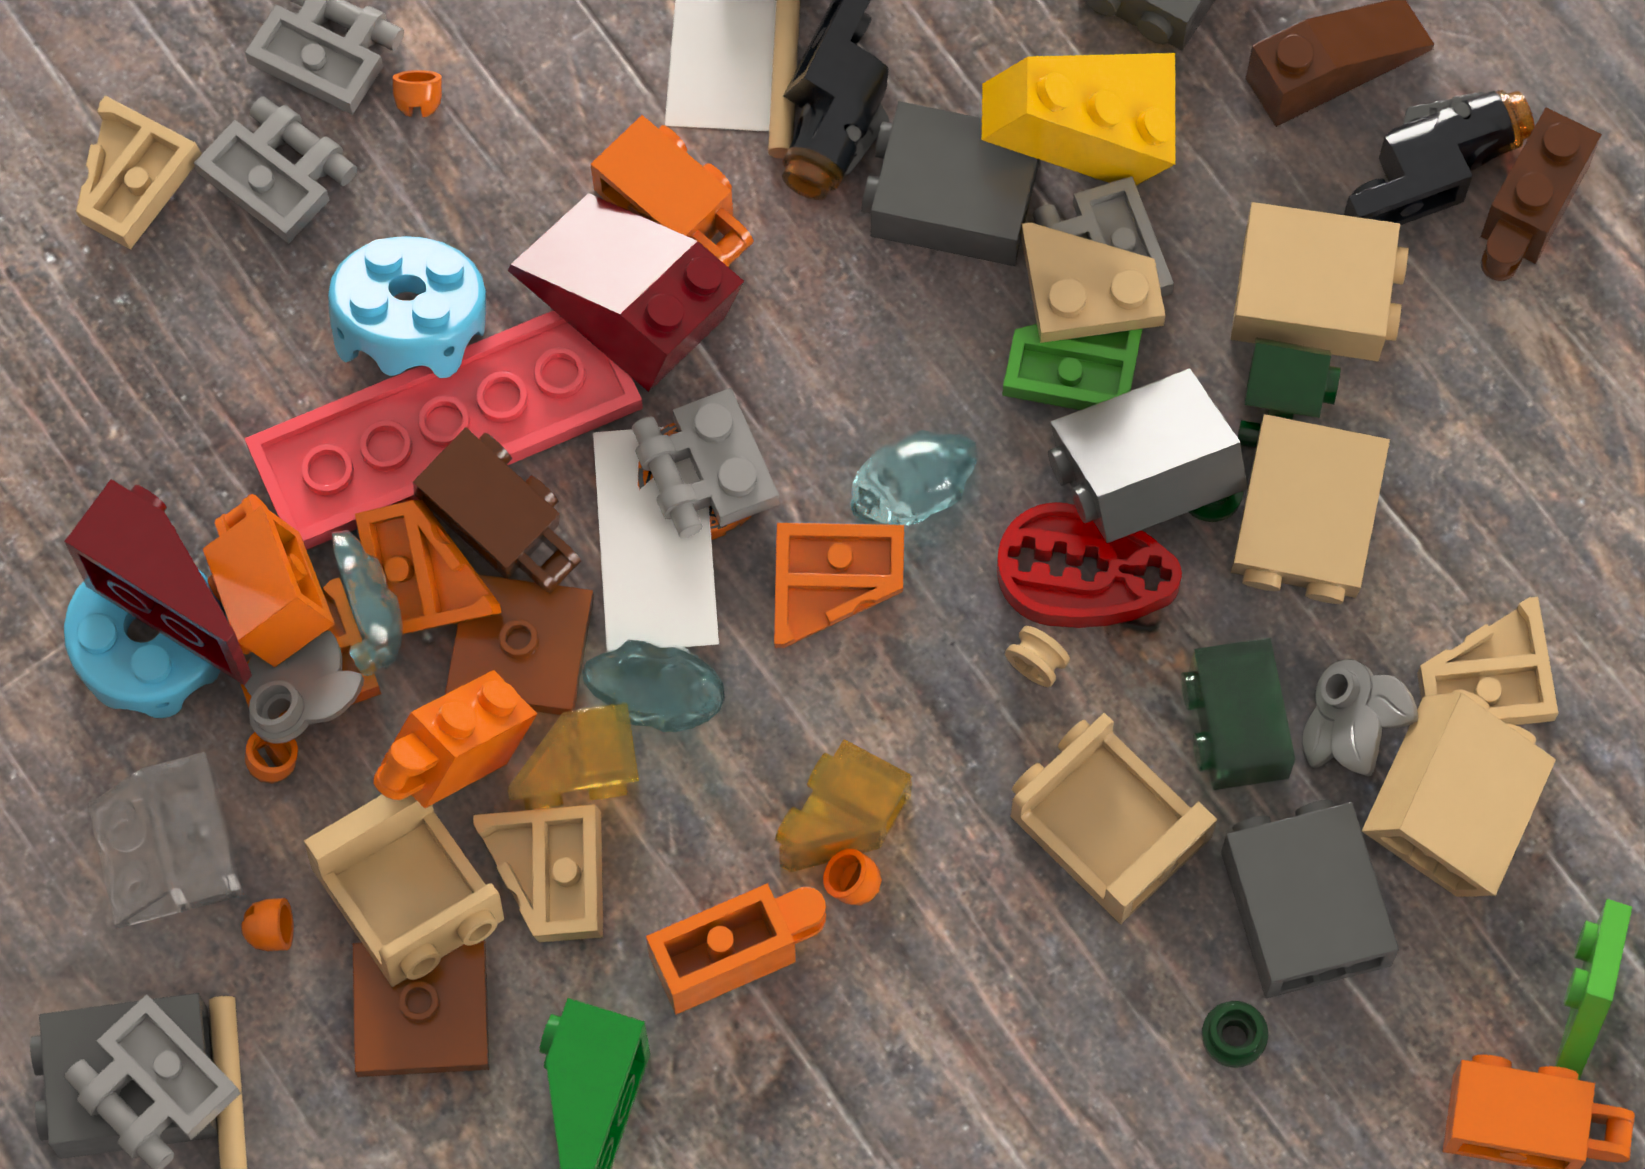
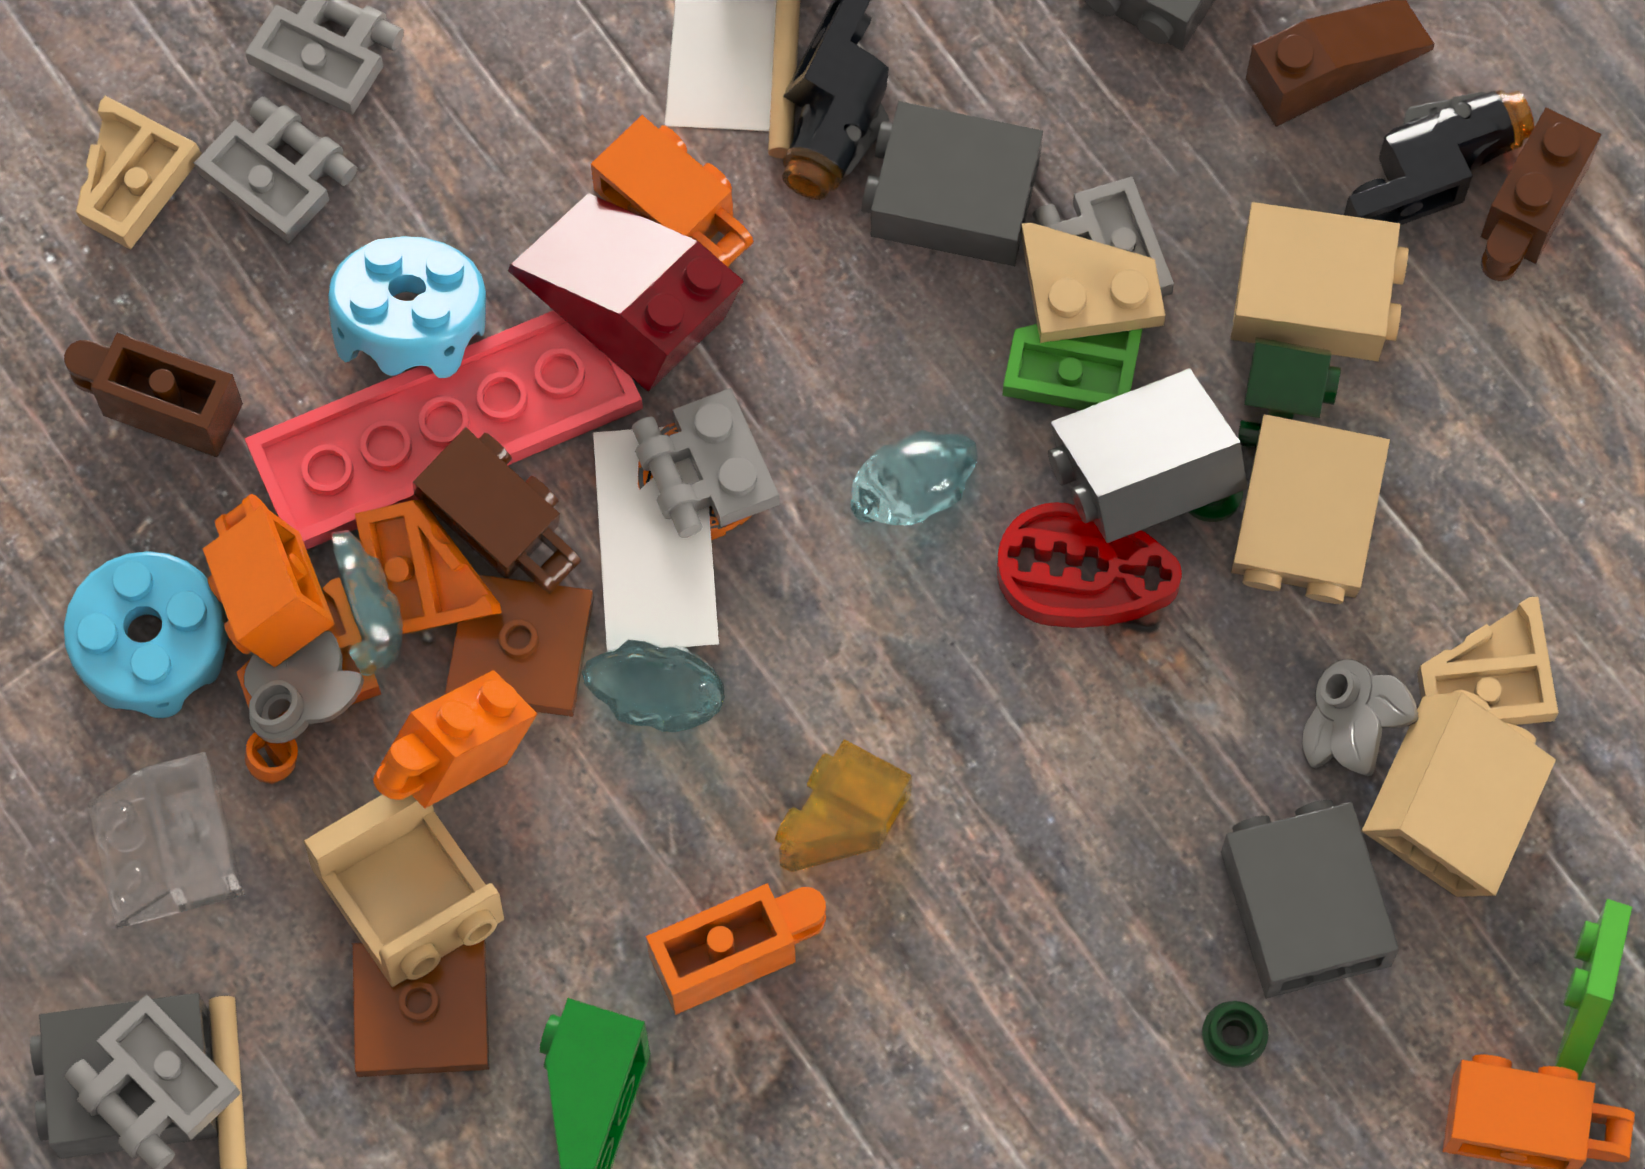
(141, 565): dark red slope -> none
(157, 391): none -> reddish brown brick
(269, 925): orange hinge -> none
(417, 89): orange hinge -> none
(550, 867): tan wing -> none
(581, 751): clear yellow slope -> none
(832, 574): orange wing -> none
(852, 877): orange hinge -> none
(1037, 656): tan bush -> none
(1087, 113): yellow wedge -> none
(1108, 818): tan panel -> none
(1239, 714): clear green brick -> none

